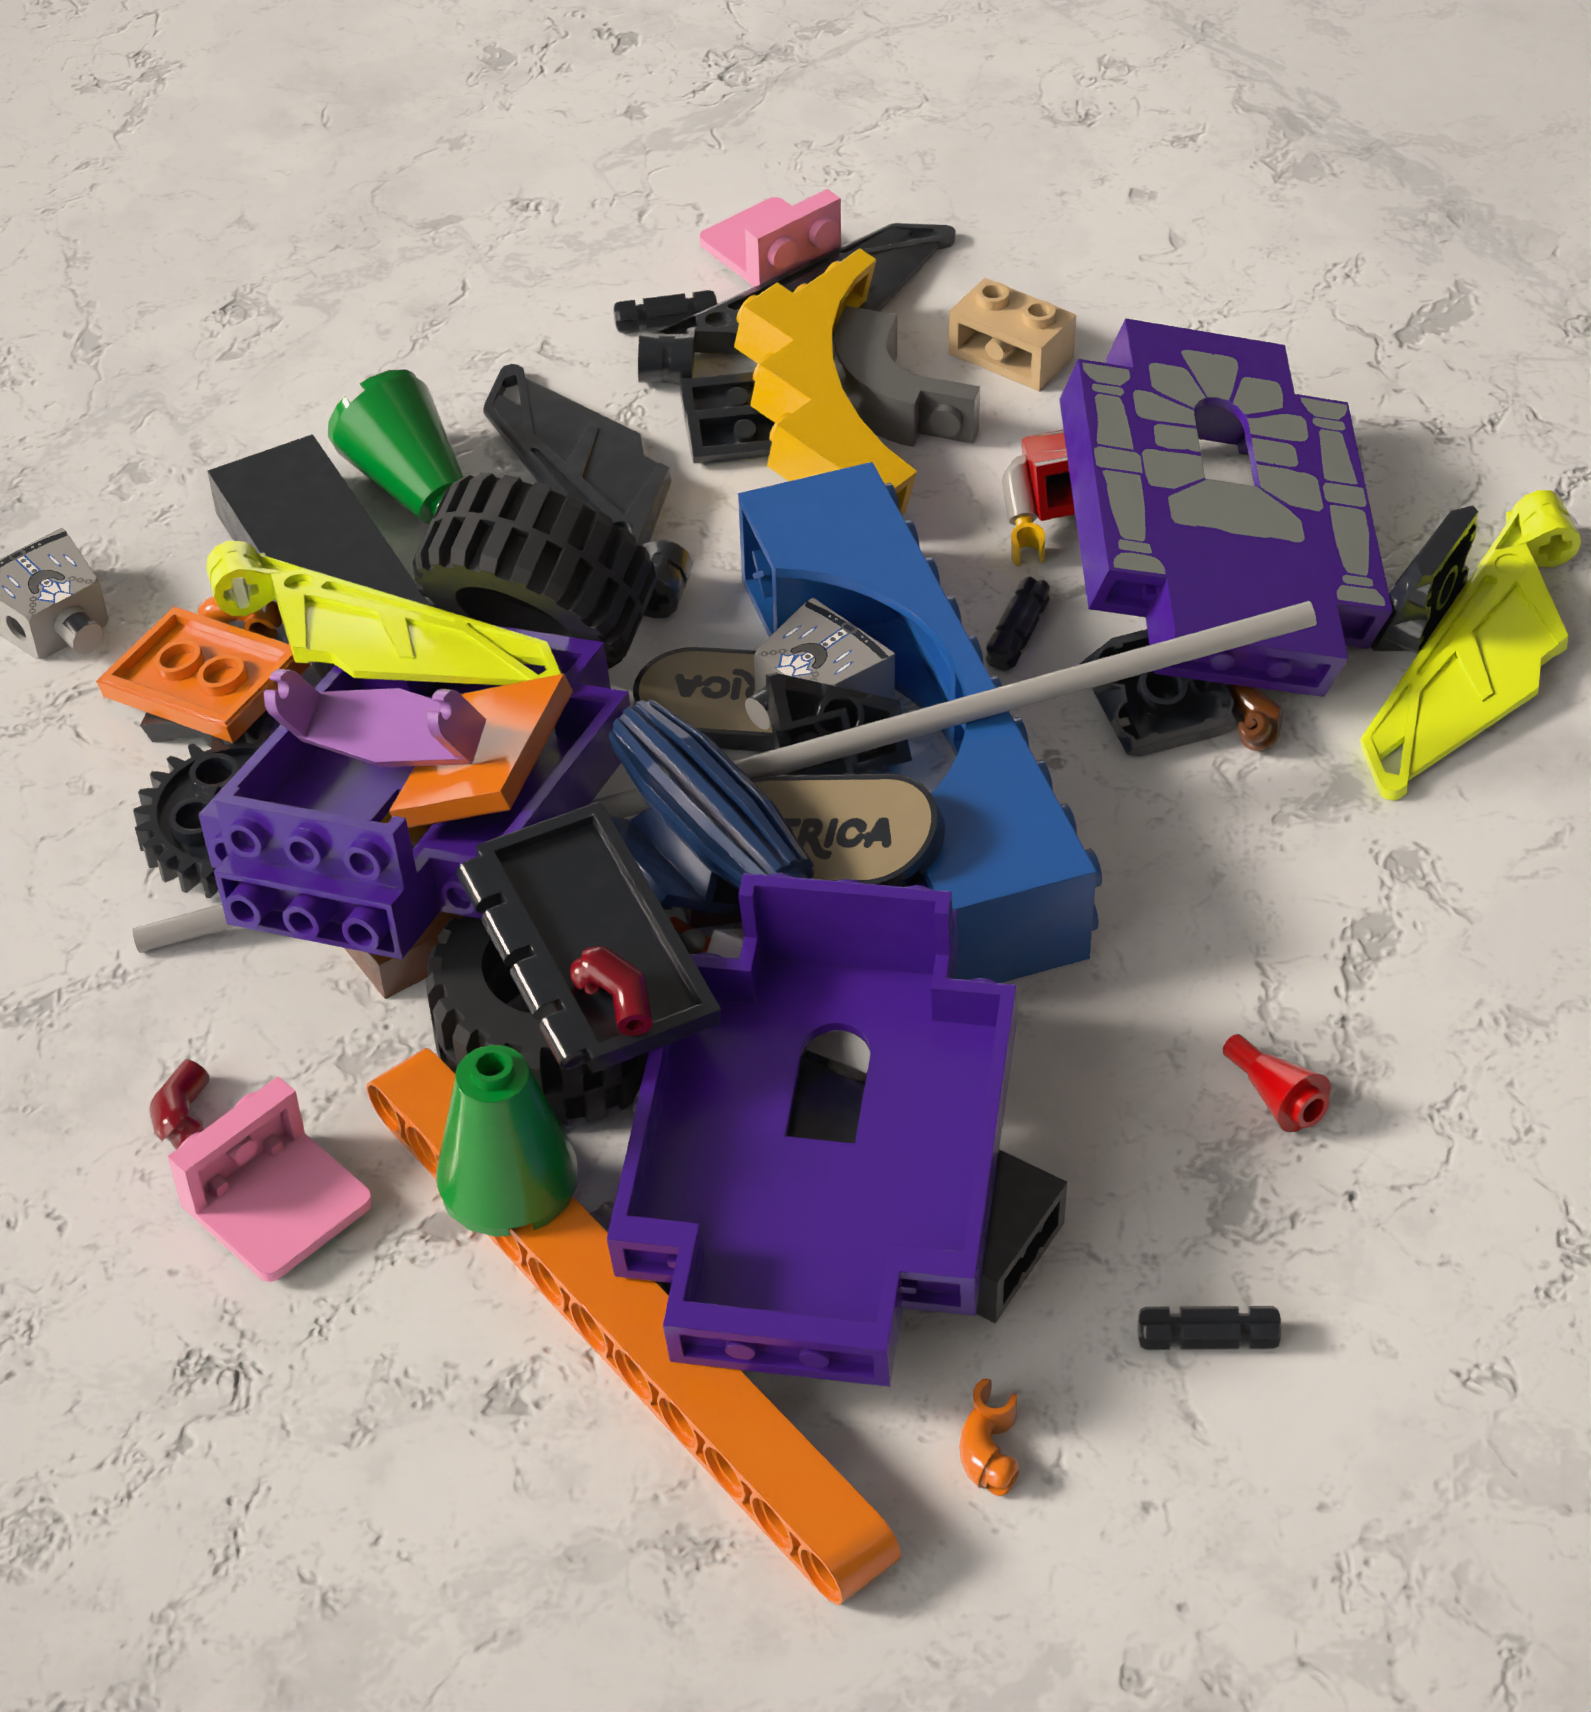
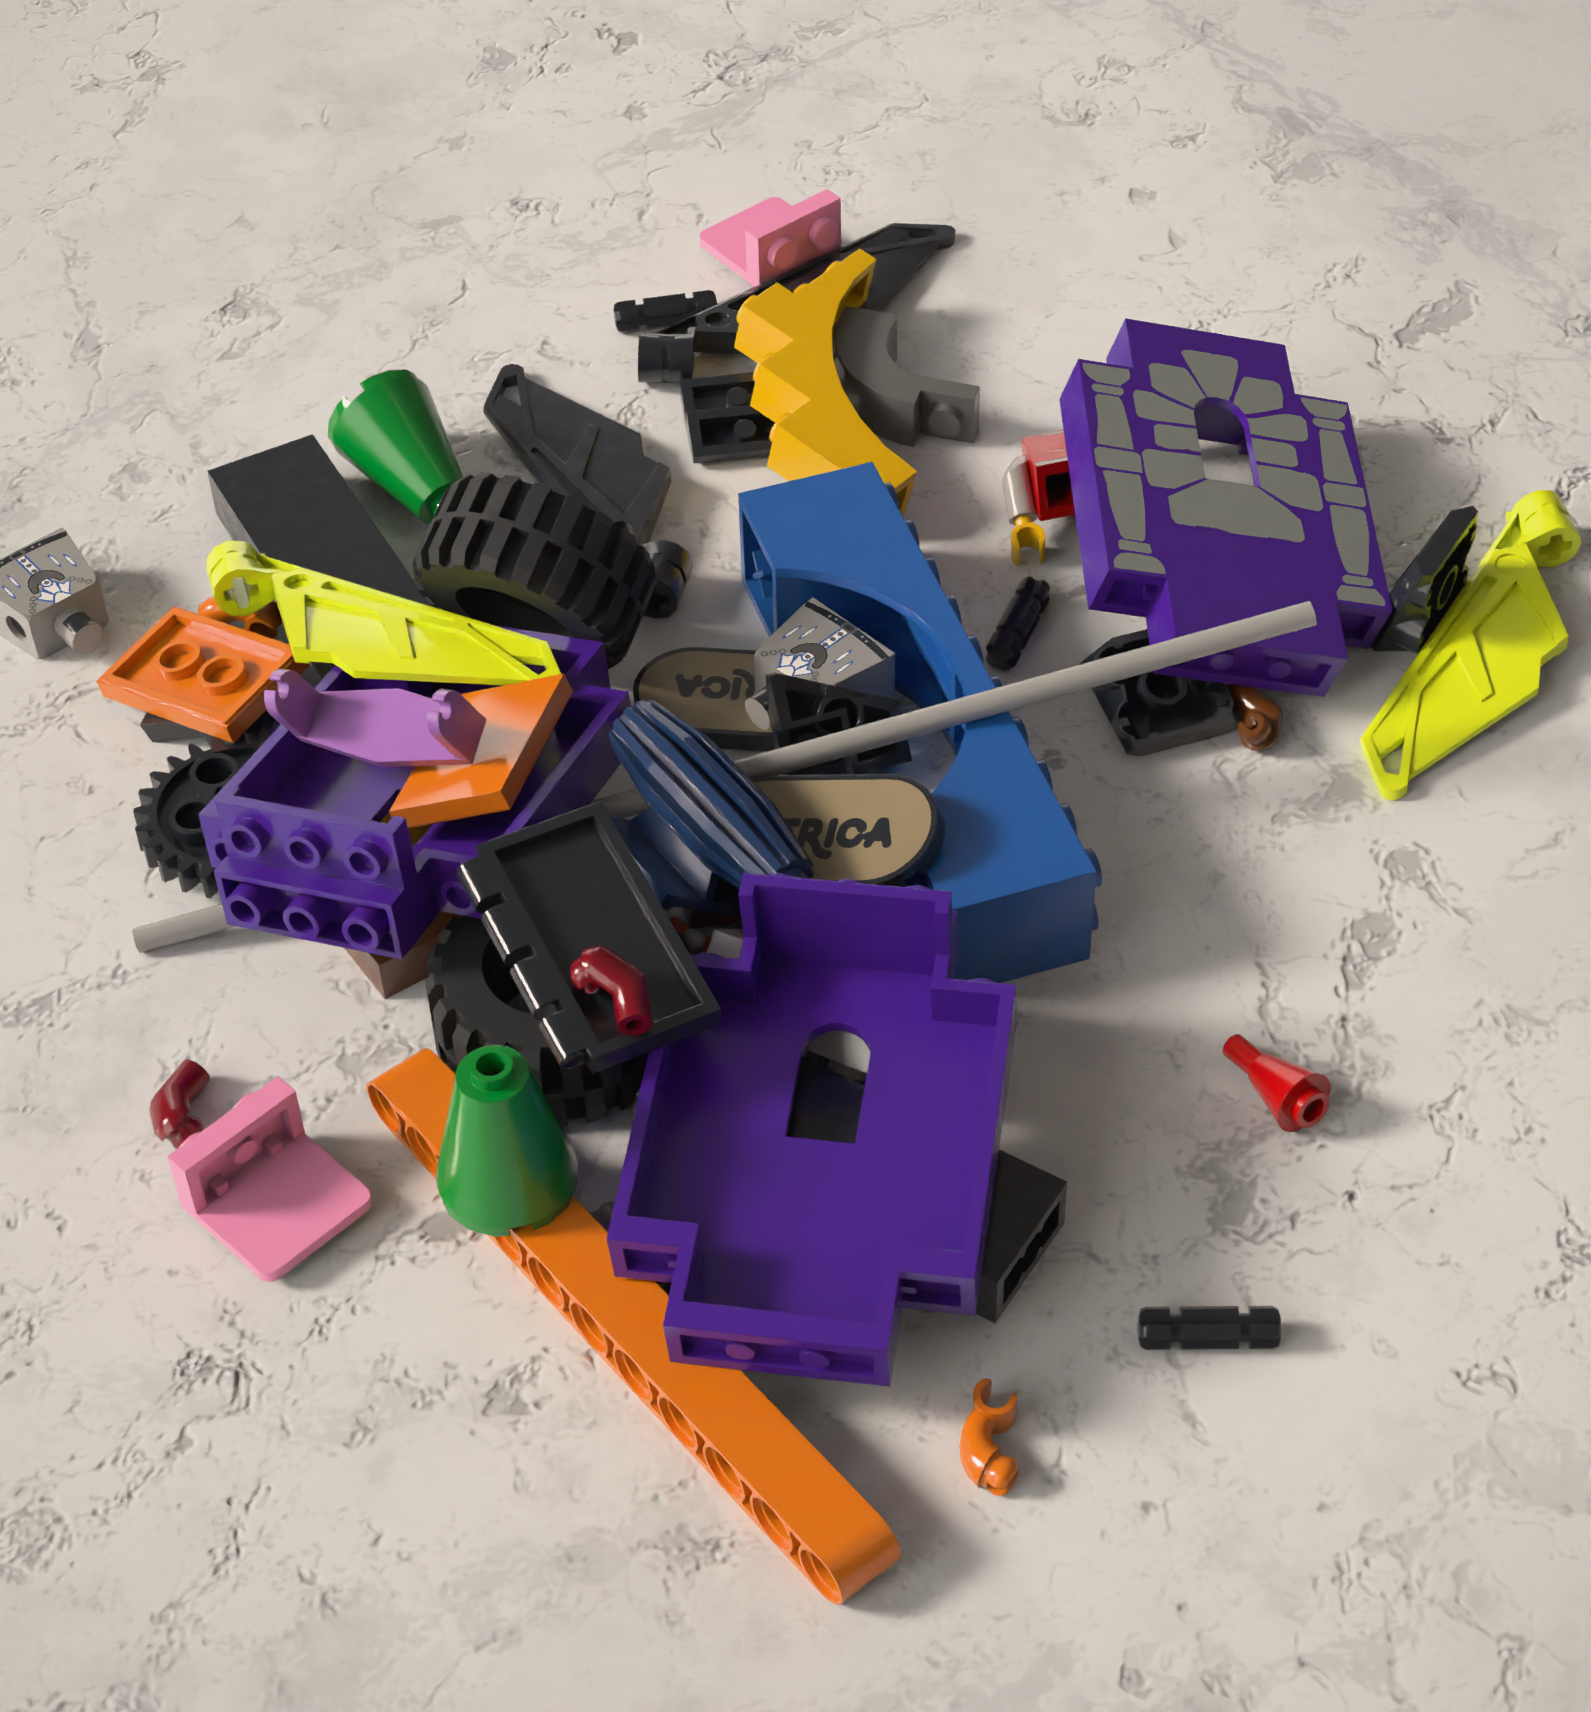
(1012, 334): tan brick -> none

